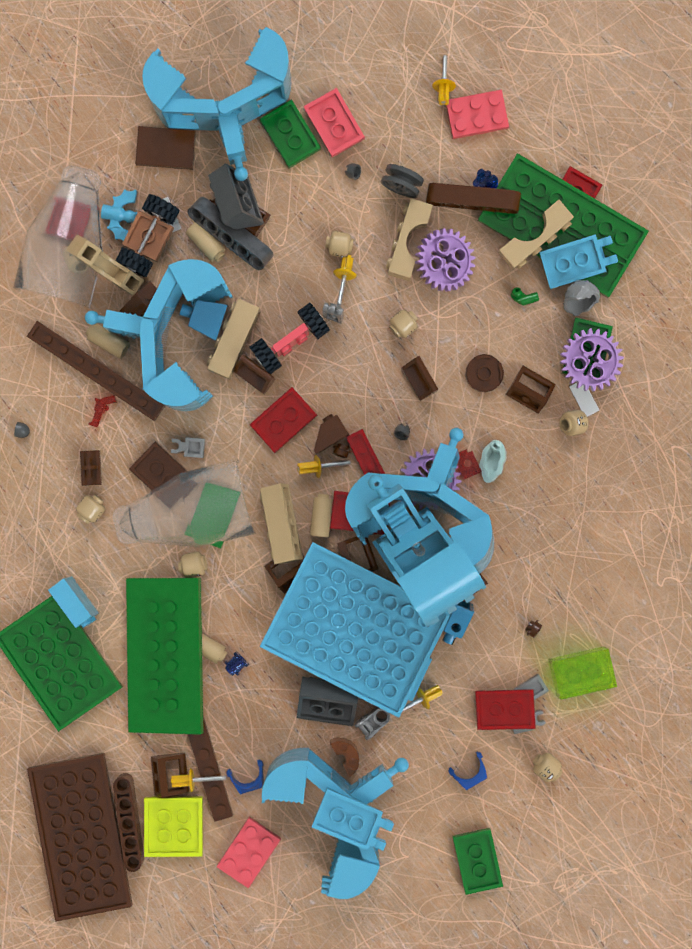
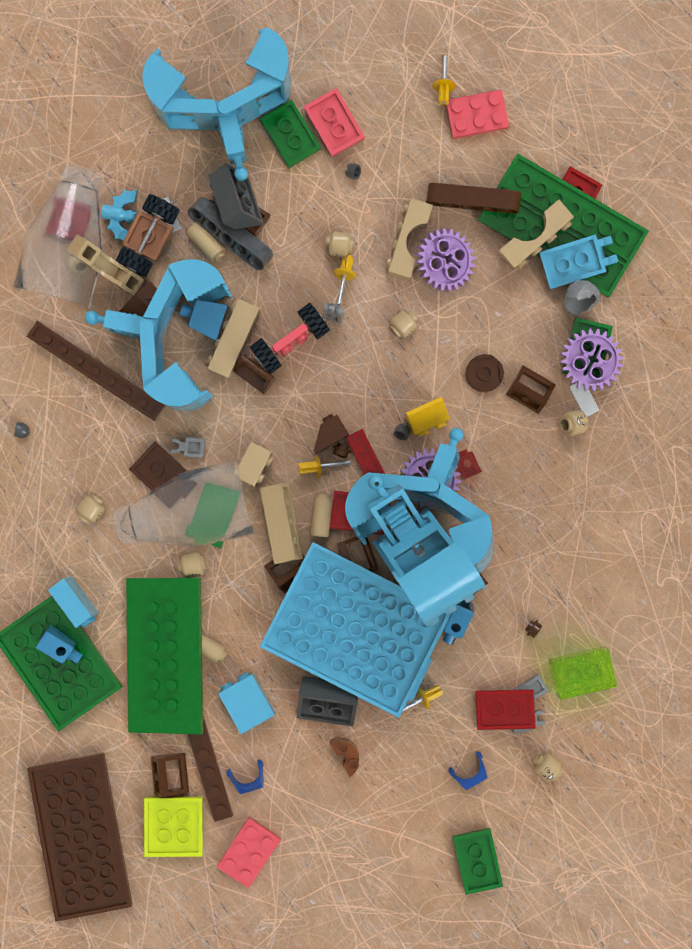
(50, 644): none -> dark azure torso
(90, 468): reddish brown hips -> none
(101, 407): clear red piece -> none
(107, 340): tan brick -> none
(128, 831): reddish brown beam -> none
(165, 147): reddish brown tile -> none
(189, 780): yellow piece -> none
(236, 664): clear blue brick -> none
(246, 702): none -> medium azure brick
(254, 463): none -> tan brick
(283, 420): red tile -> none
(285, 780): medium azure piece -> none
(350, 820): medium azure tile -> none
(371, 724): light grey piece -> none
(402, 180): dark grey wheel -> none
(420, 378): reddish brown tile -> none
(427, 416): none -> yellow slope
(485, 179): clear blue brick -> none
(492, 460): light aqua arm -> none
(523, 299): green arm -> none

